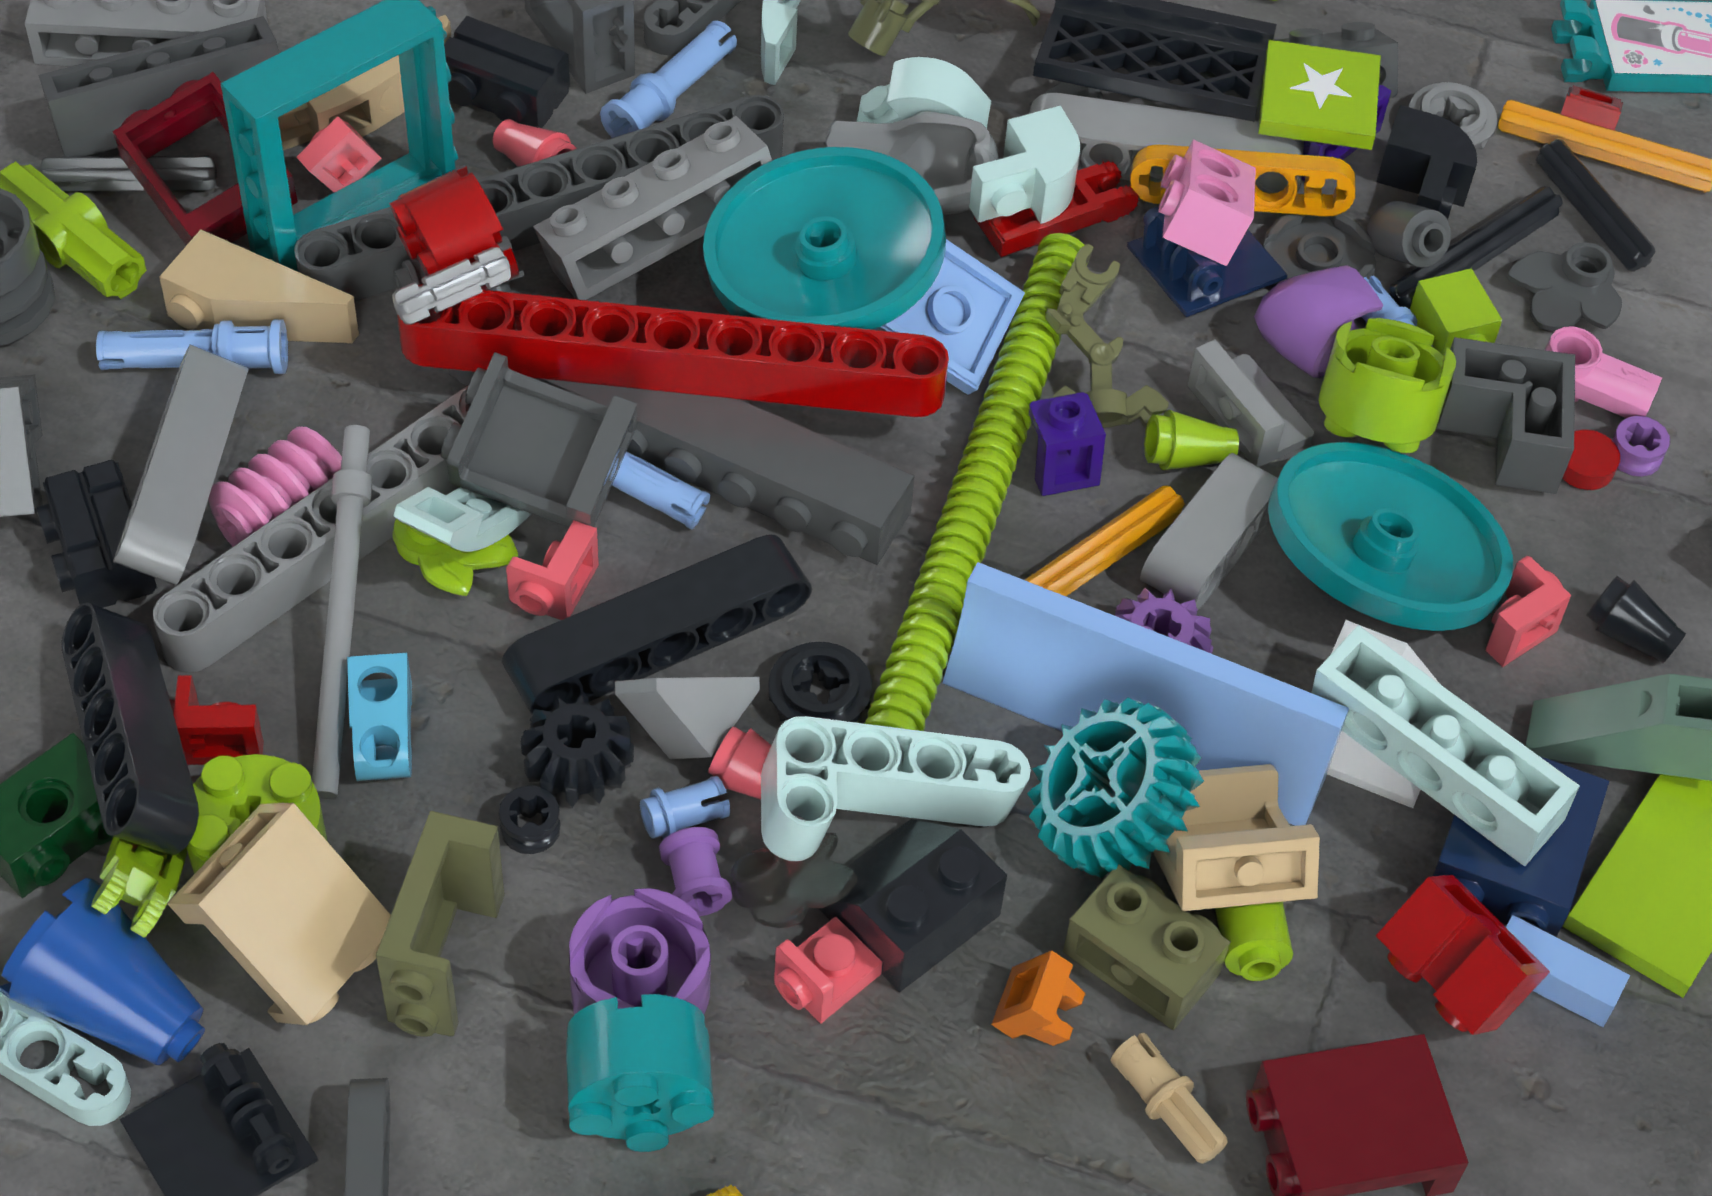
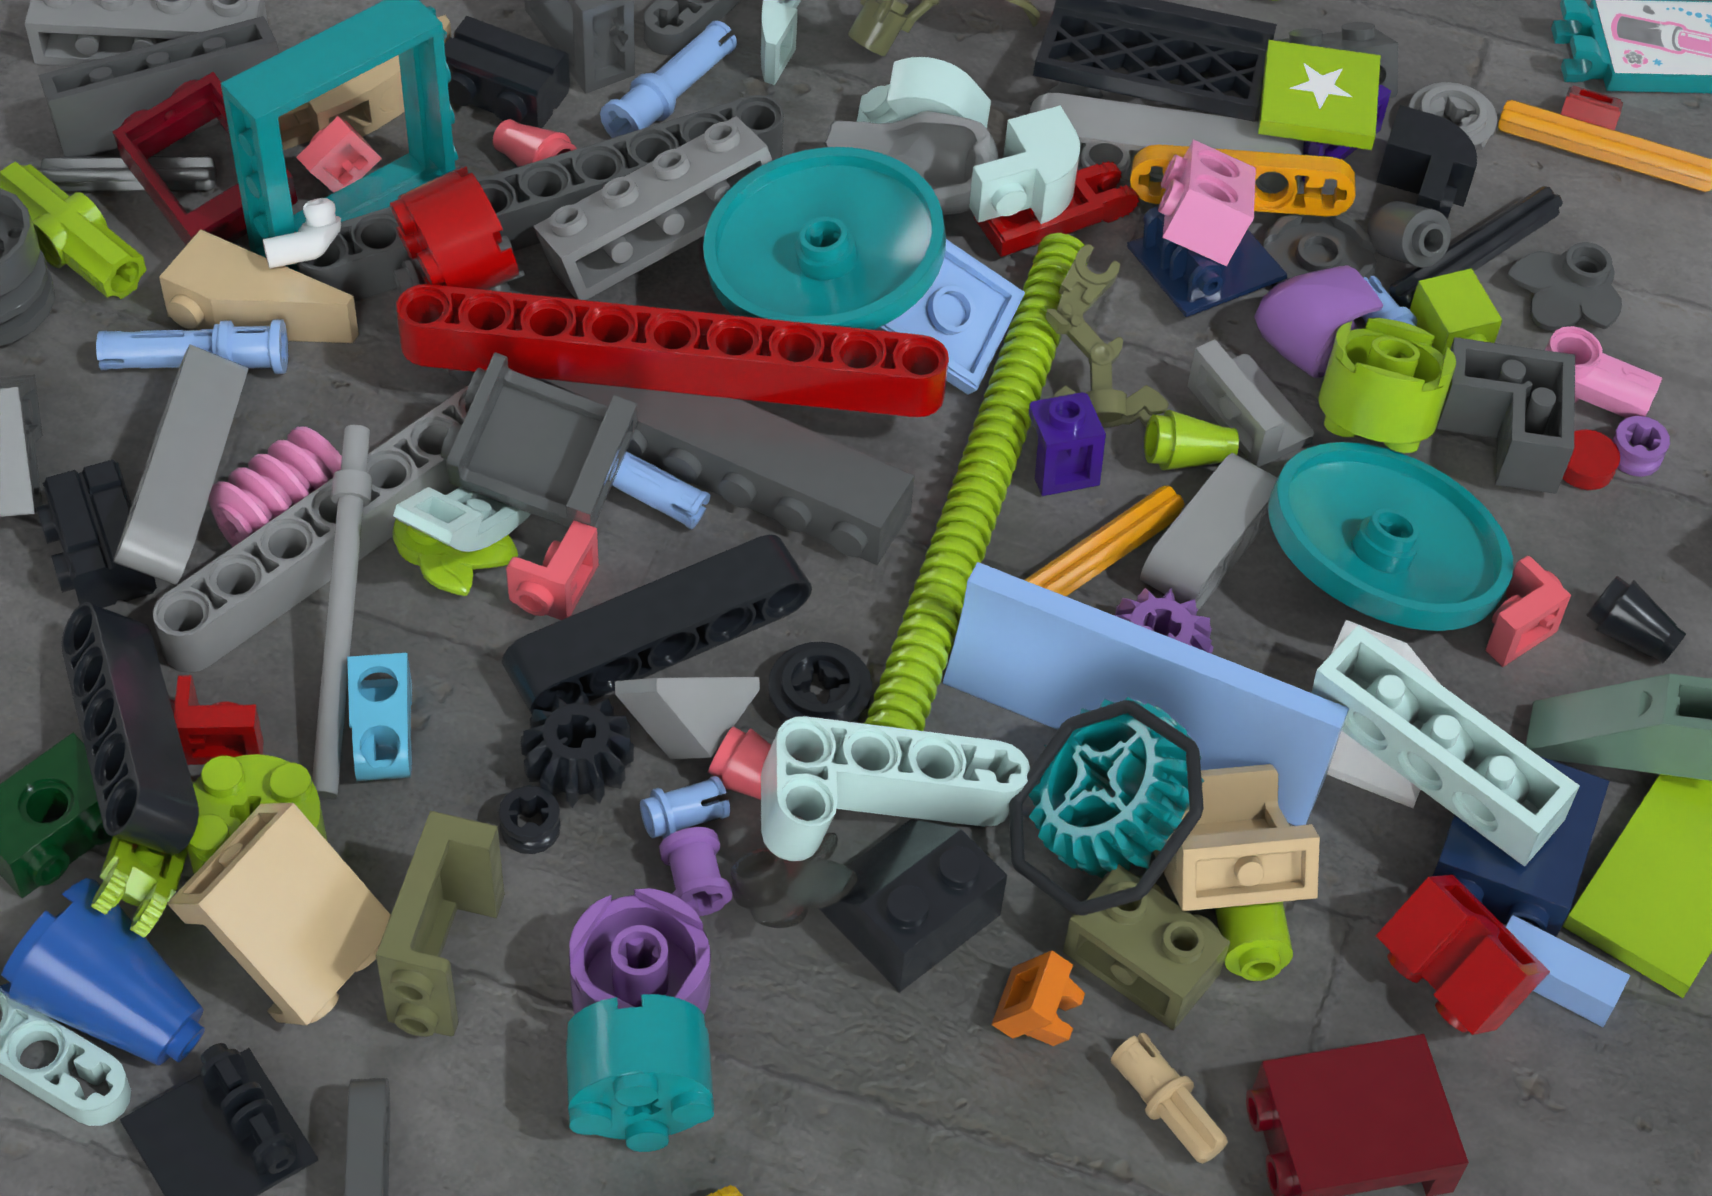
(310, 240): none -> white arm
(451, 285): light grey axle -> none
(824, 970): coral bracket -> none
(1170, 848): none -> black piece
(1595, 205): black axle -> none

